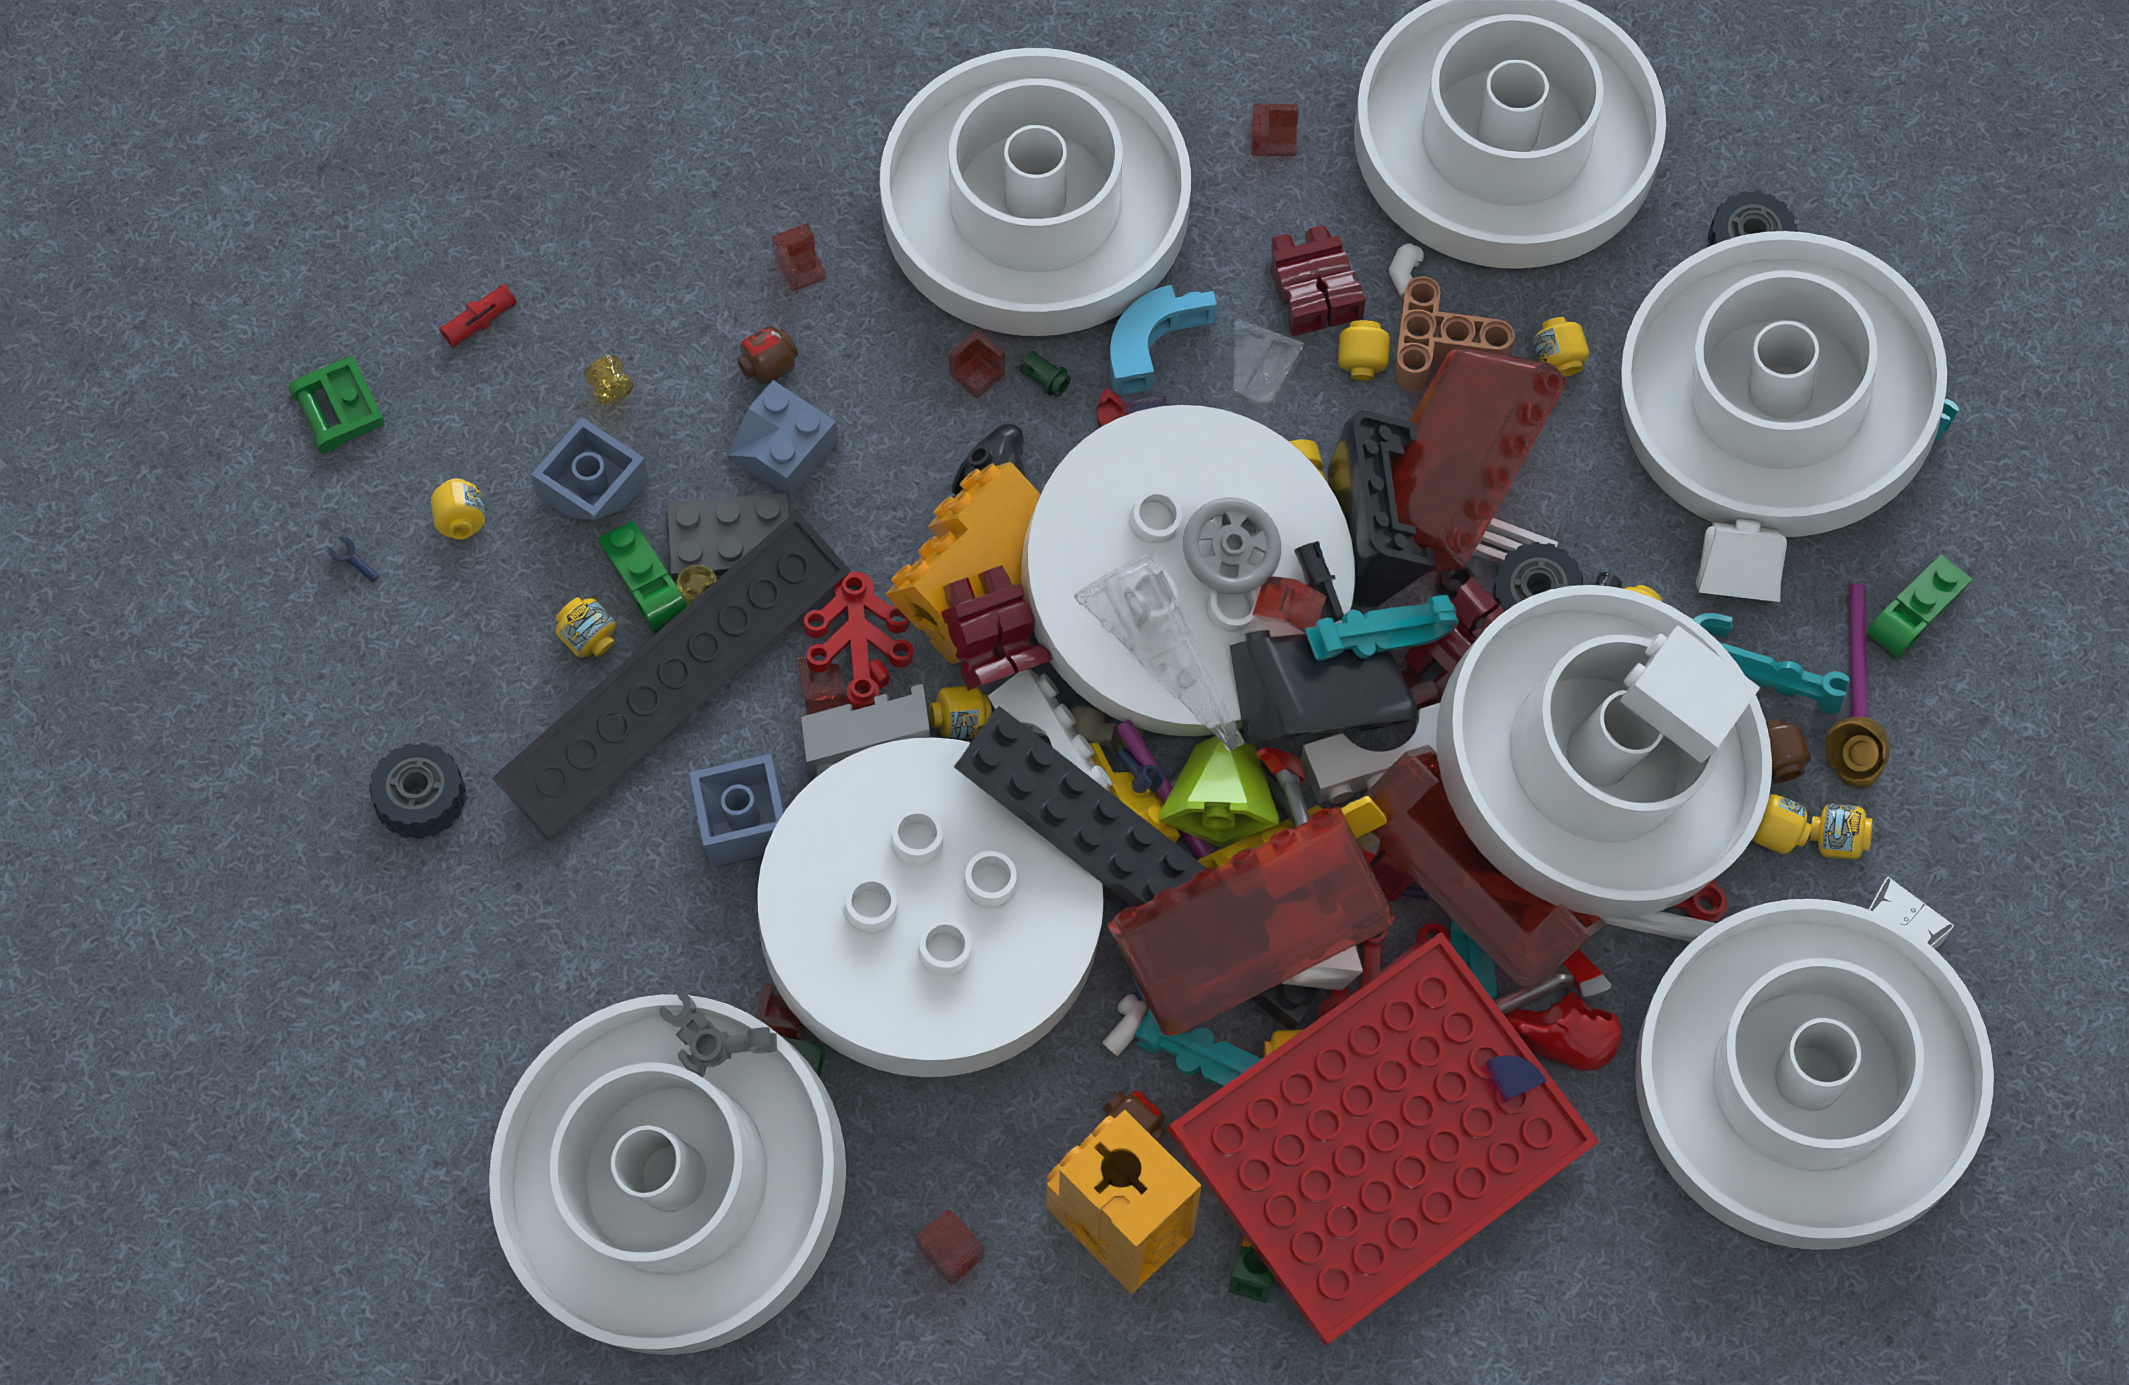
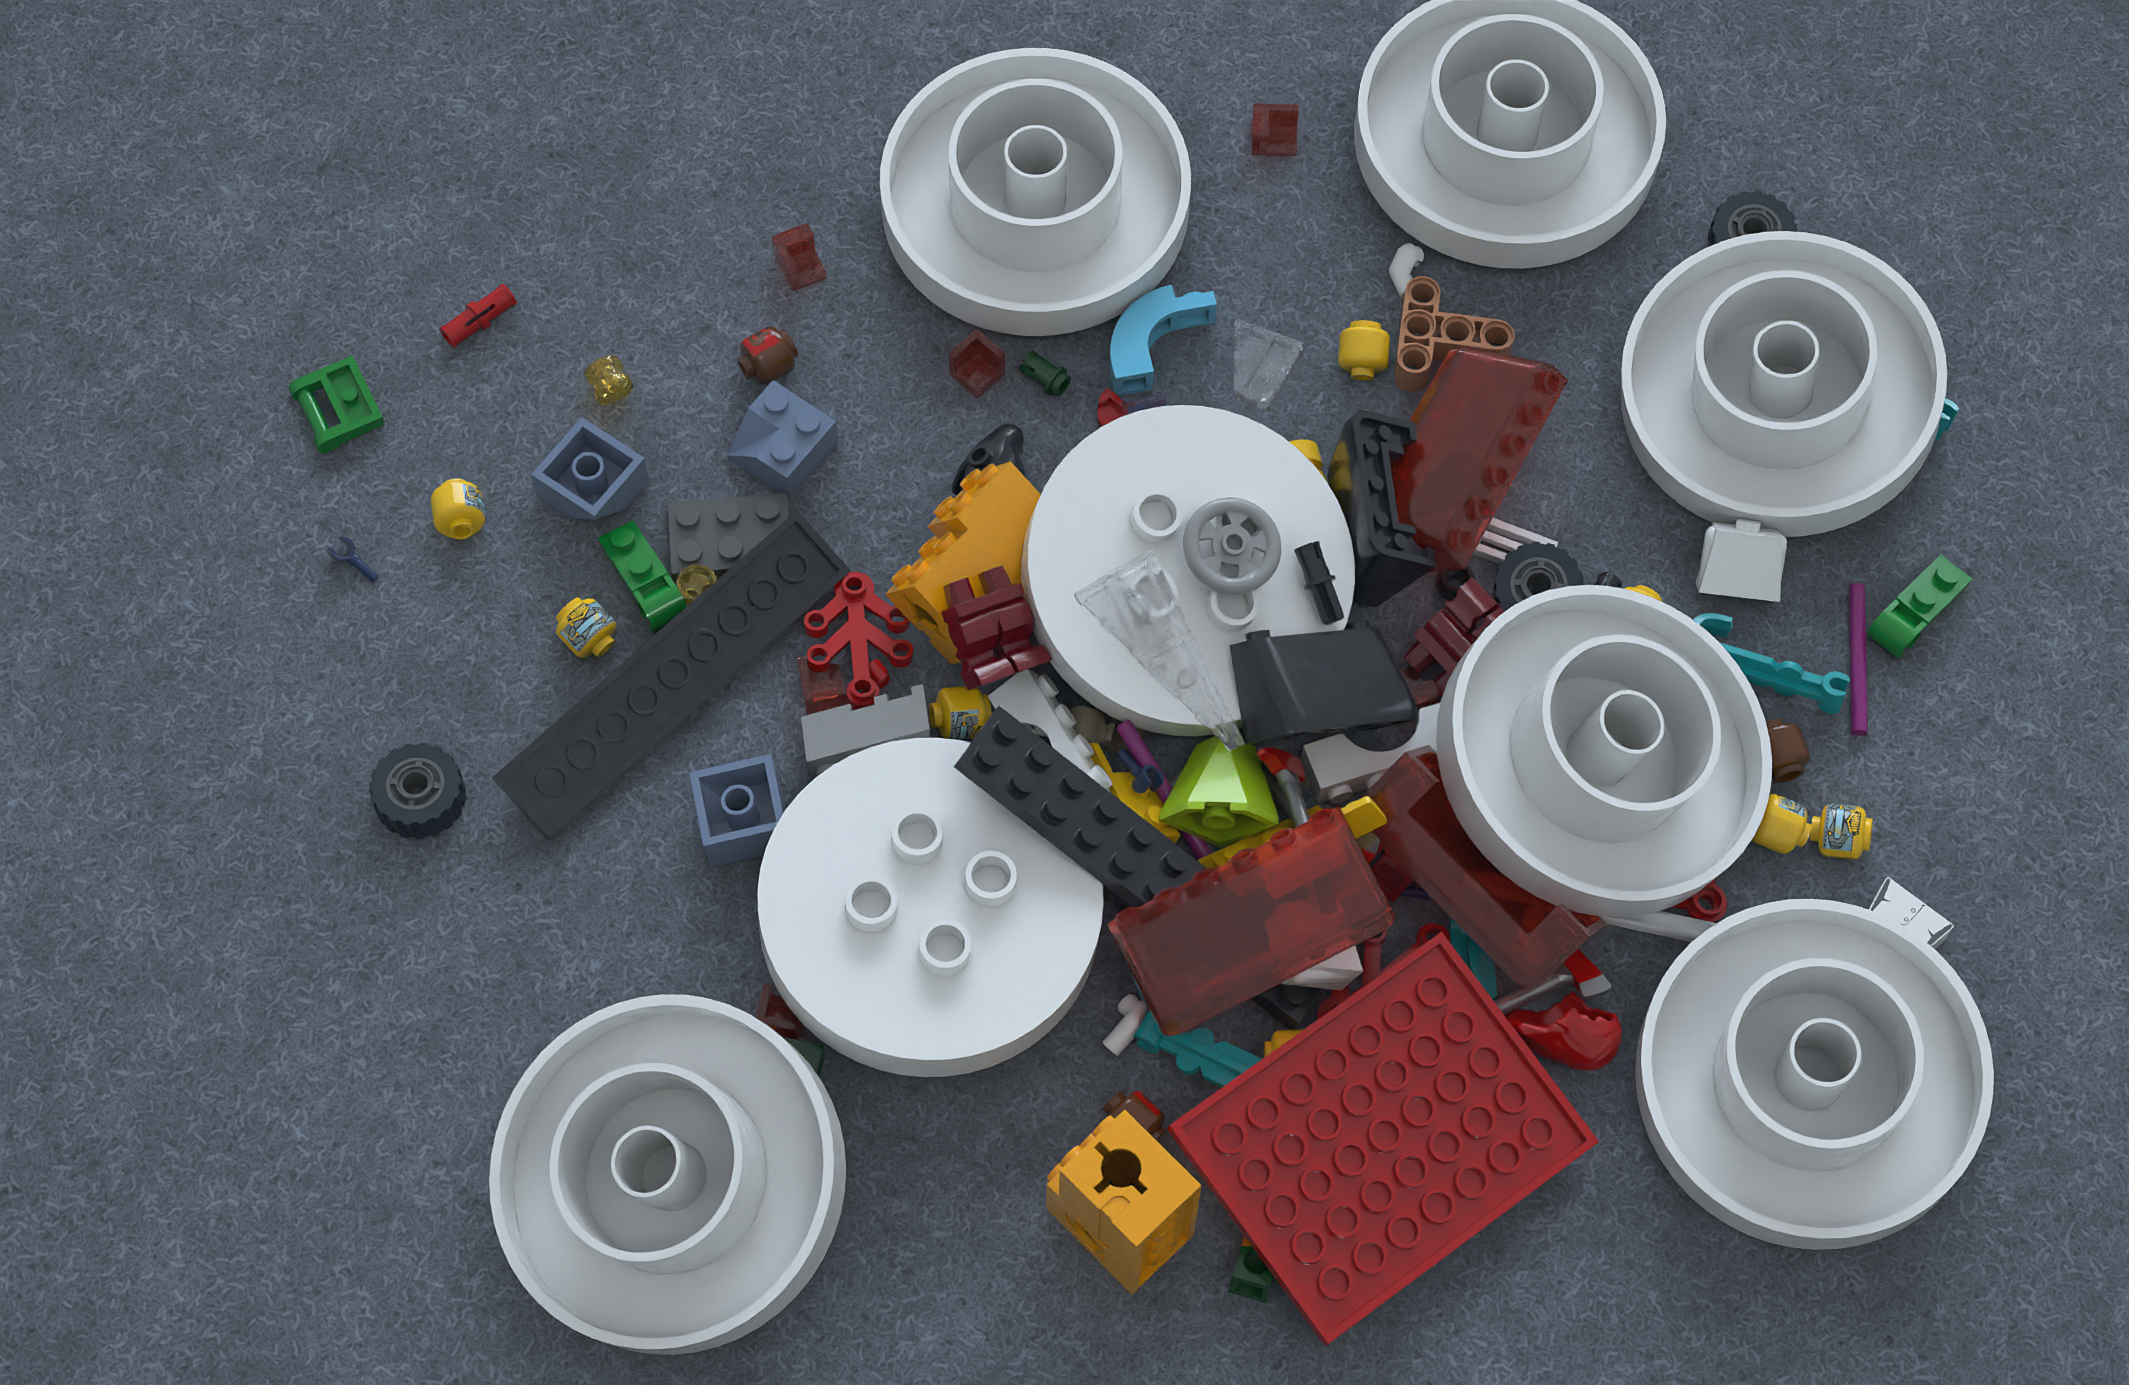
(709, 1045): dark grey piece -> none
(950, 1247): clear red panel -> none
(1289, 602): clear red panel -> none
(1308, 271): dark red hips -> none
(1383, 629): teal piece -> none
(1514, 1075): clear blue tile -> none
(1562, 345): yellow head -> none
(1688, 692): white brick -> none
(1858, 750): pearl gold hair -> none

